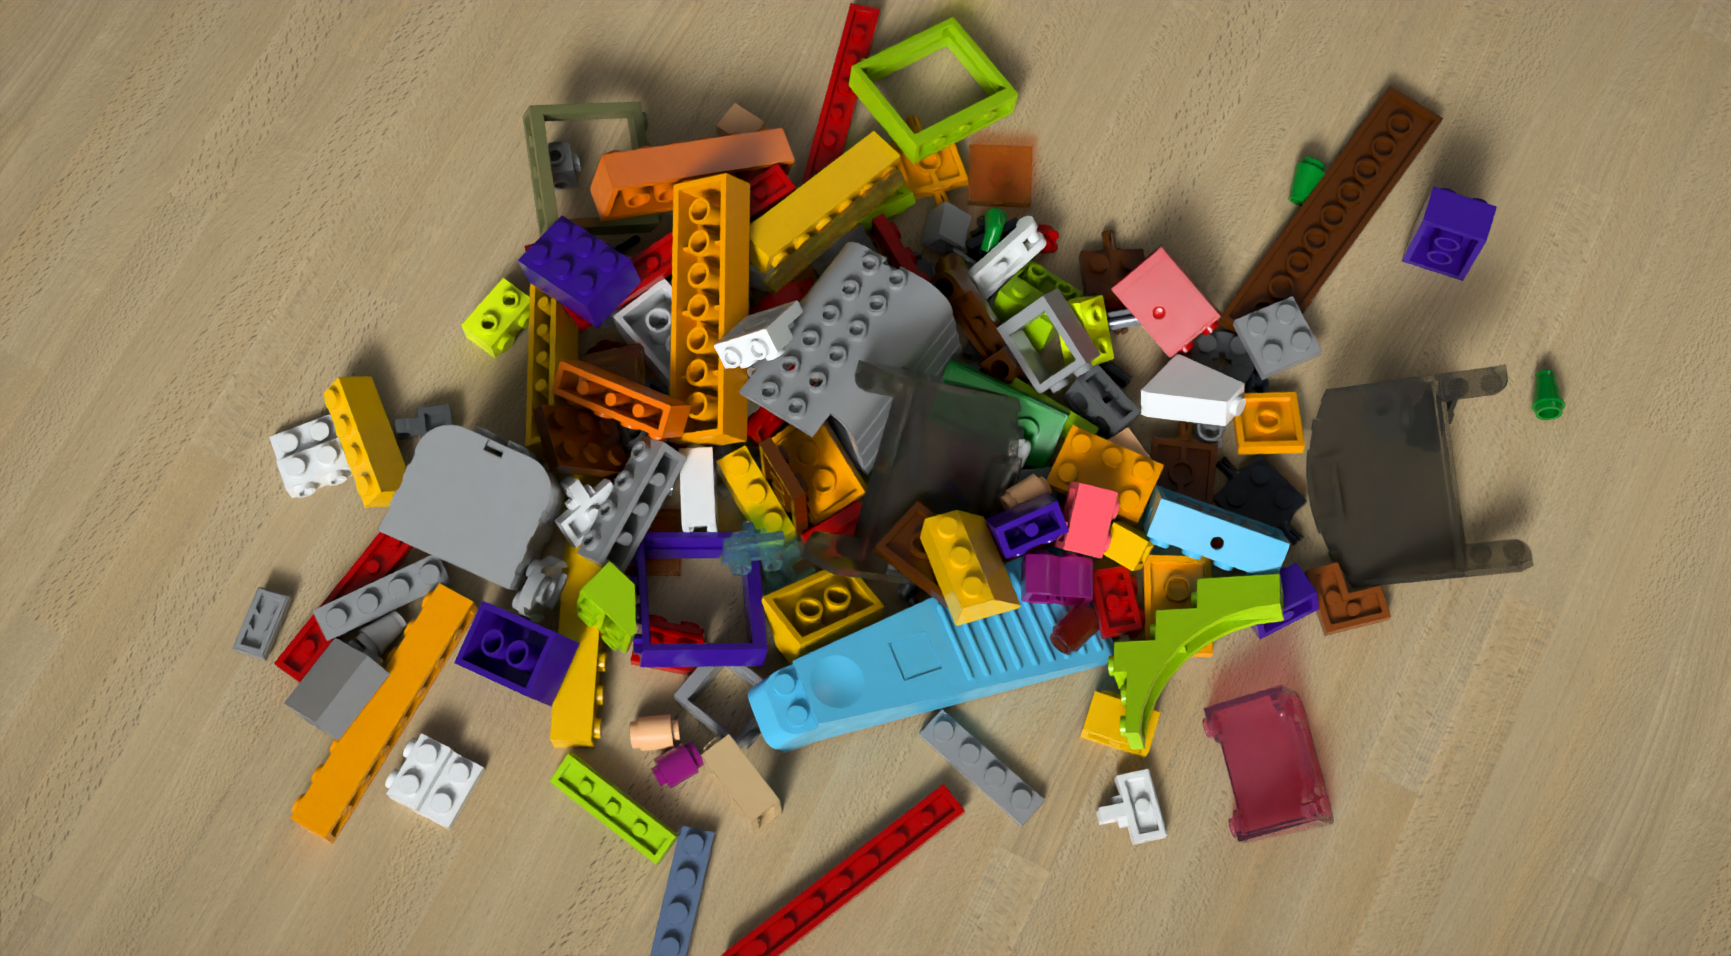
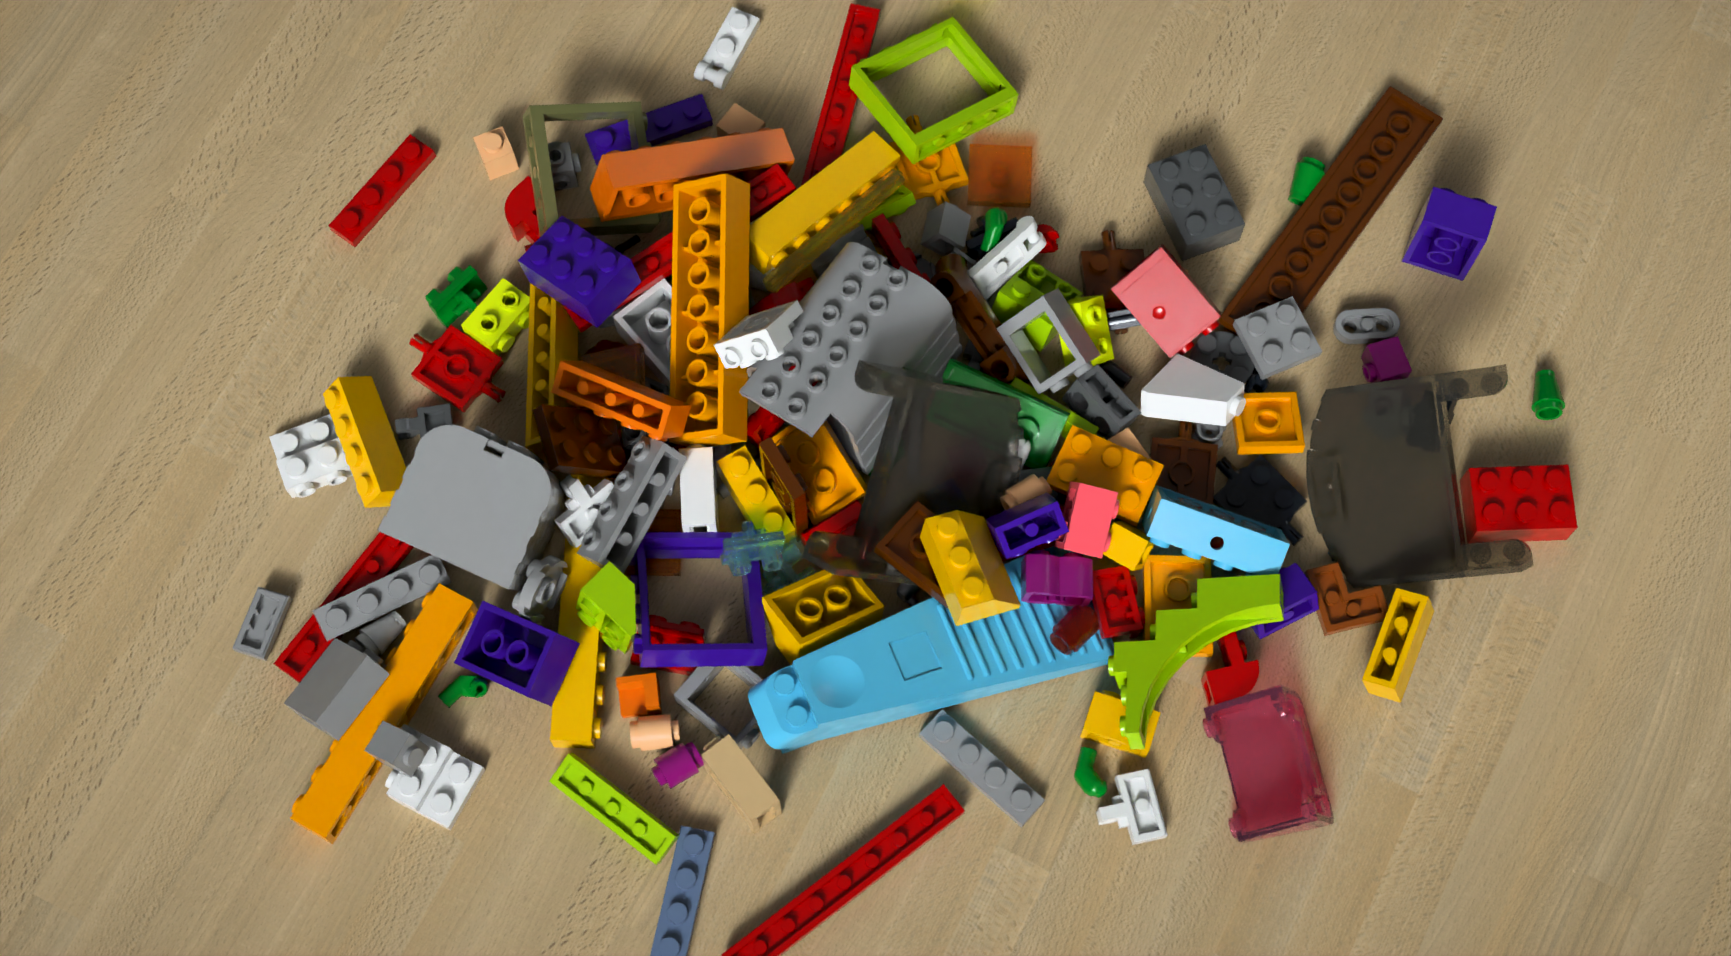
(382, 190): none -> red plate
(397, 748): none -> light grey brick
(457, 297): none -> green hips
(457, 368): none -> red plate
(464, 686): none -> green arm
(496, 153): none -> light nougat brick
(521, 212): none -> red brick
(639, 695): none -> orange panel
(663, 125): none -> dark purple plate
(727, 48): none -> white plate
(1086, 776): none -> green arm
(1193, 202): none -> dark grey brick
(1235, 678): none -> red brick
(1364, 325): none -> light grey plate
(1385, 361): none -> magenta brick
(1398, 645): none -> yellow brick
(1518, 503): none -> red brick

